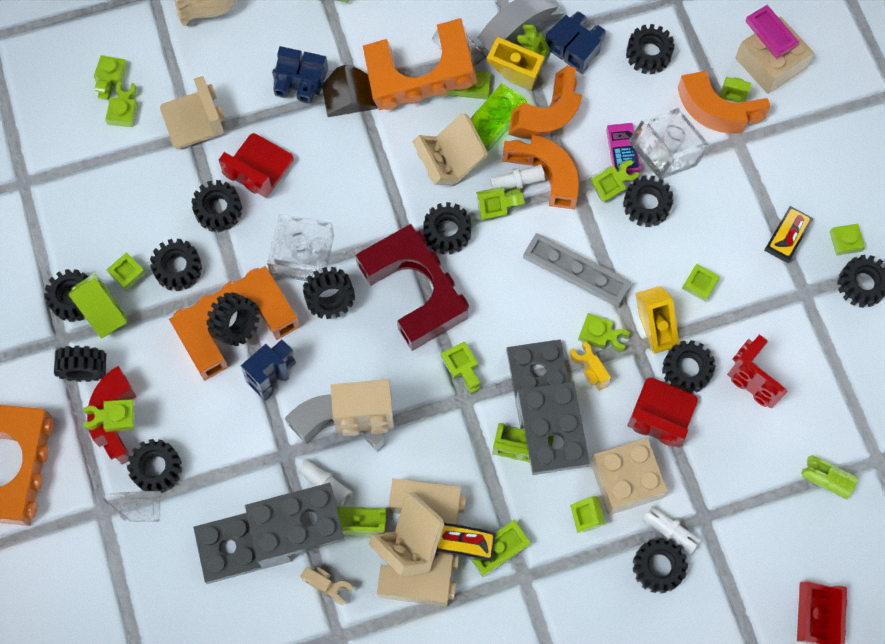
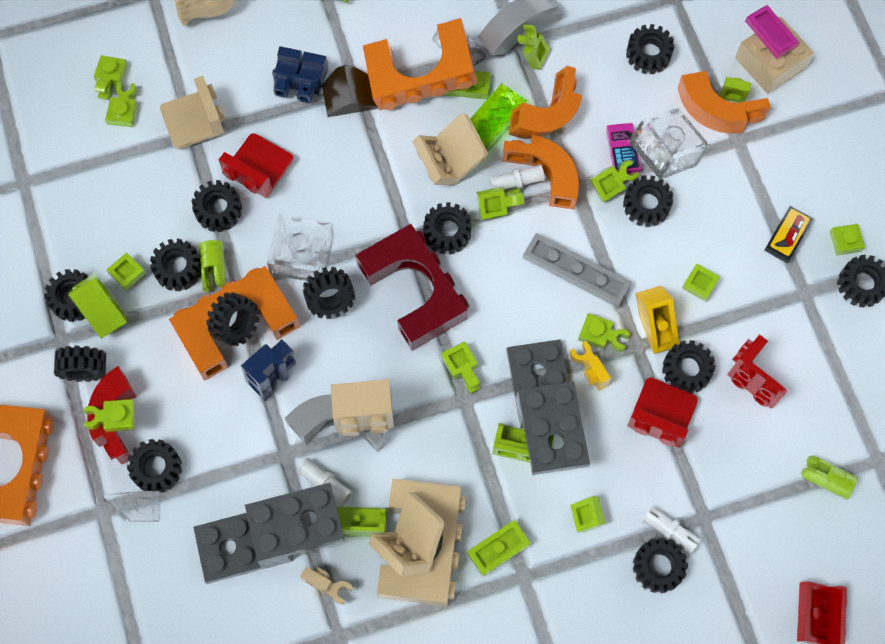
(212, 262): none -> lime hinge
(466, 542): slope -> none
(515, 63): yellow slope -> none
(574, 42): dark blue hips -> none
(628, 476): tan brick -> none

